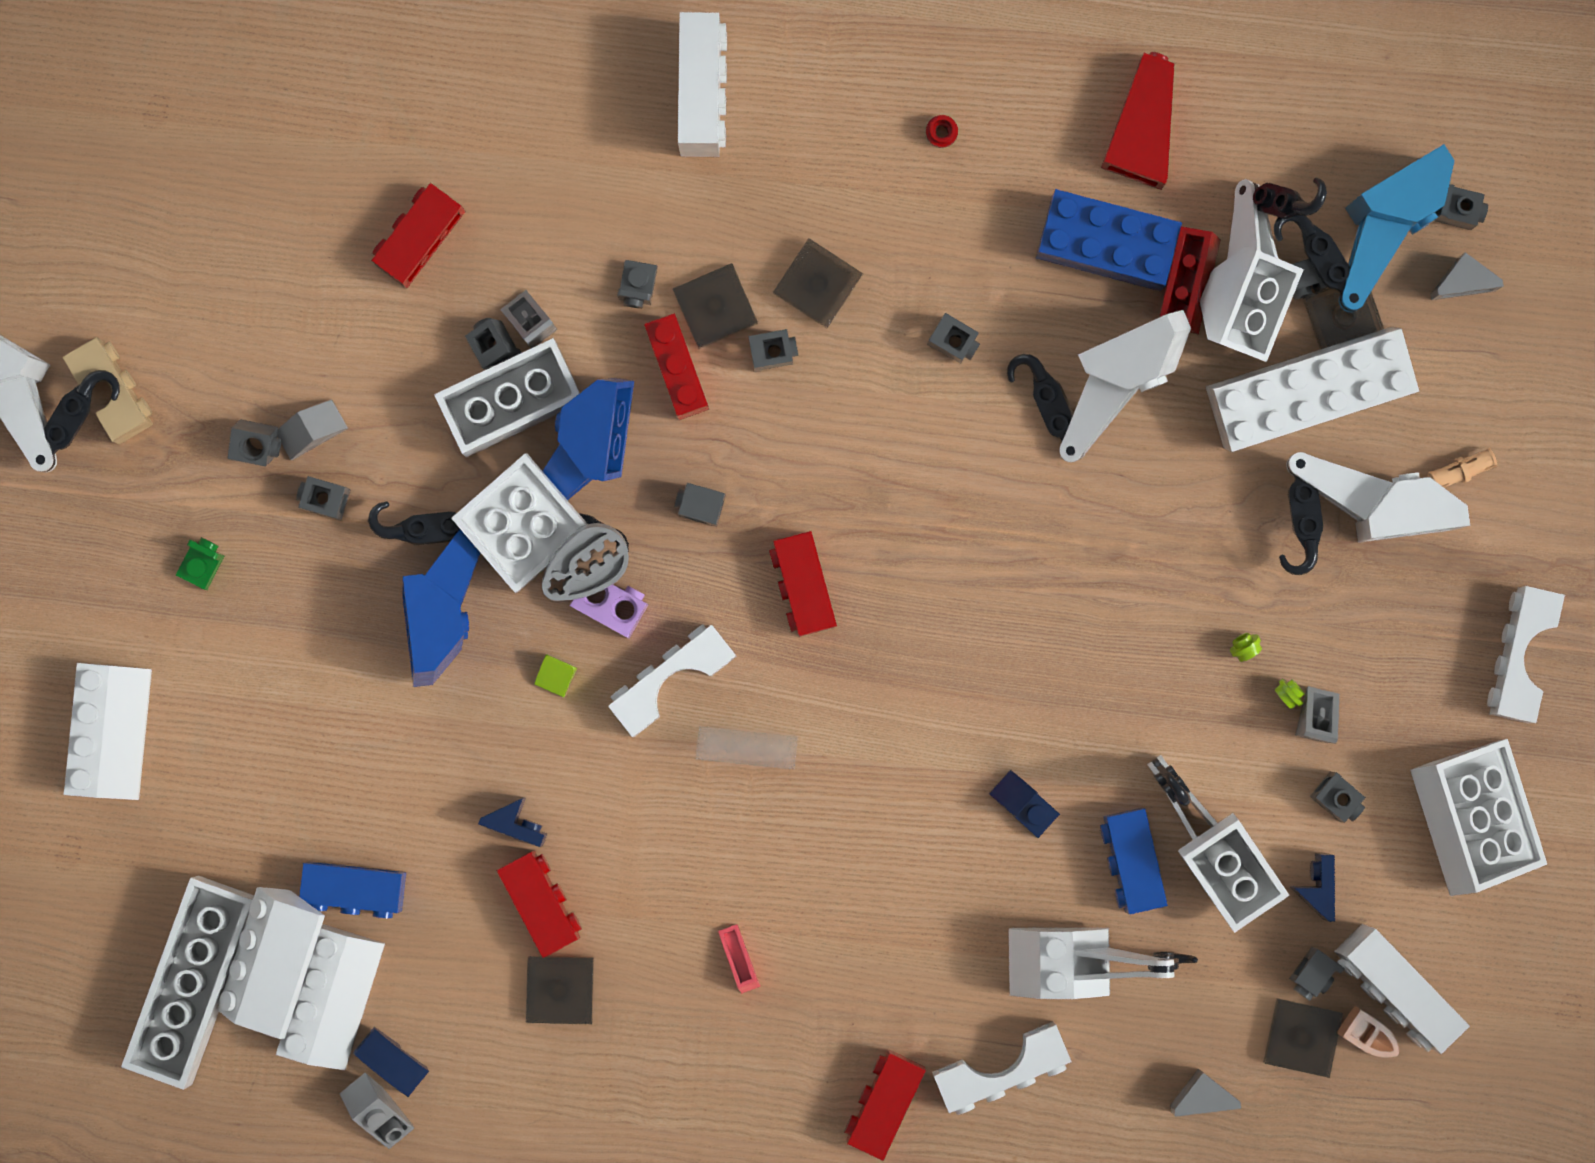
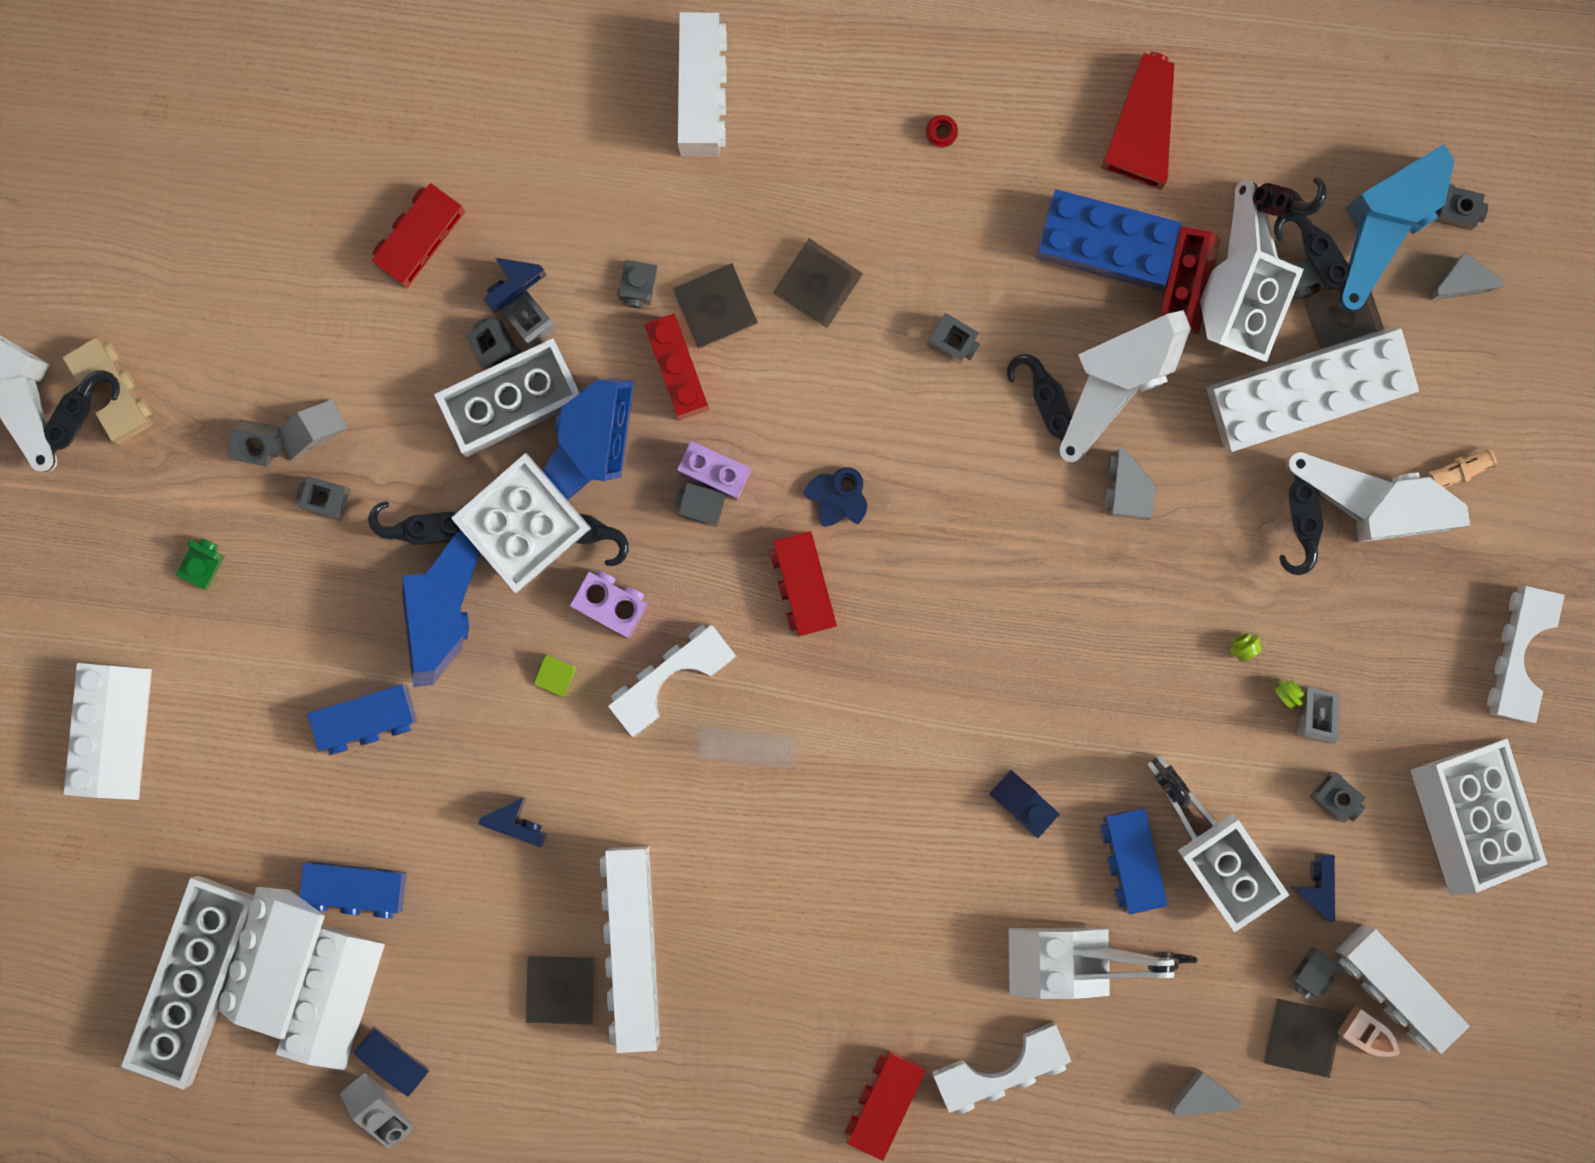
(362, 719): none -> blue brick
(521, 277): none -> dark blue slope
(540, 903): red brick -> none
(577, 546): light grey piece -> none
(632, 949): none -> white brick
(714, 470): none -> lavender brick
(739, 959): coral piece -> none
(762, 342): dark grey brick -> none
(834, 500): none -> dark blue plate
(1131, 488): none -> light grey slope

